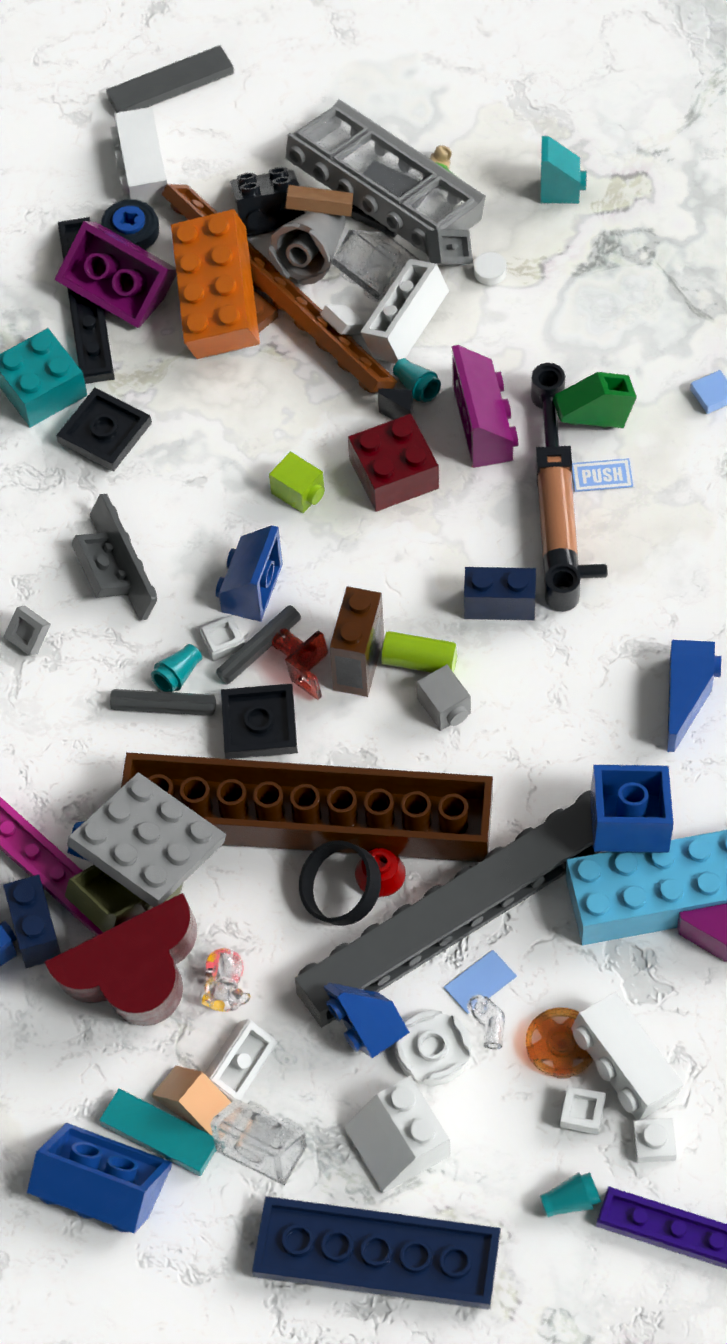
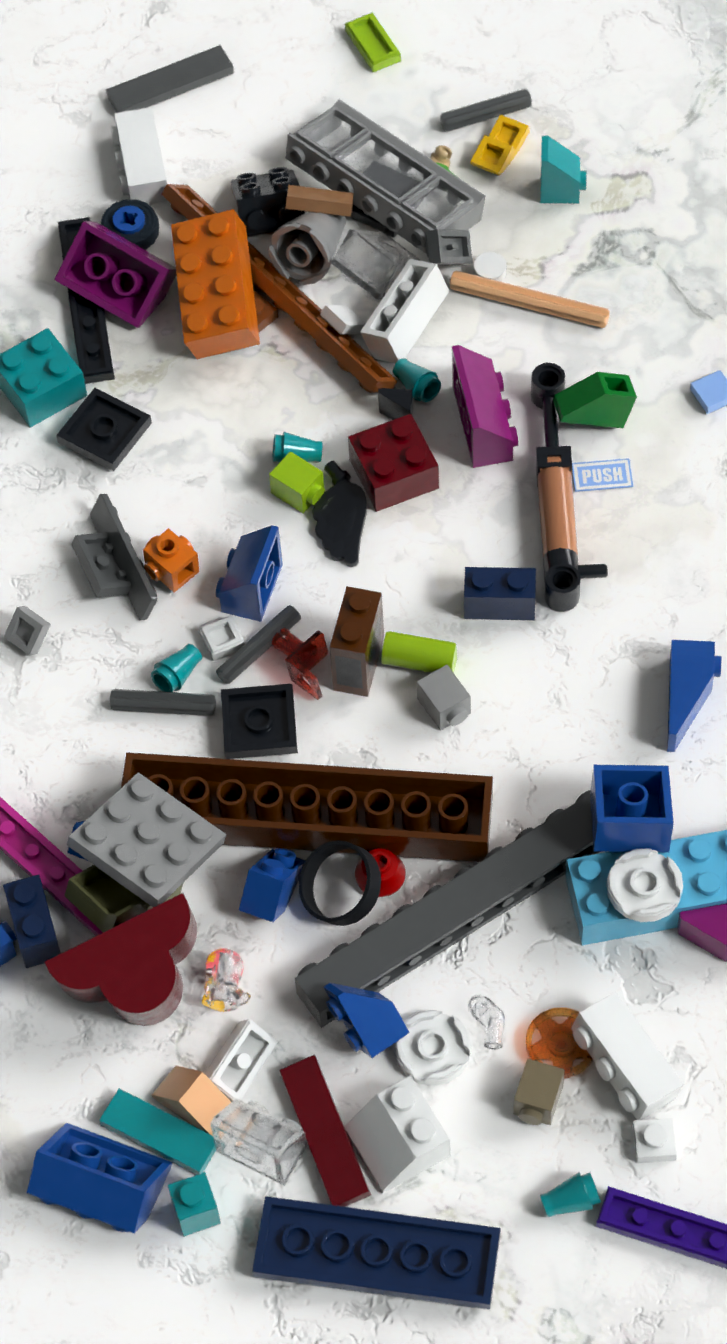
(170, 560): none -> orange brick
(194, 1204): none -> teal brick
(271, 884): none -> blue slope
(302, 447): none -> teal cone
(325, 1132): none -> dark red tile
(341, 516): none -> black animal
(372, 42): none -> lime tile
(482, 978): light blue sticker -> none
(485, 110): none -> dark grey axle
(501, 145): none -> yellow slope
(529, 299): none -> light nougat axle
(538, 1092): none -> dark tan brick
(582, 1110): white plate -> none
(644, 885): none -> white tile

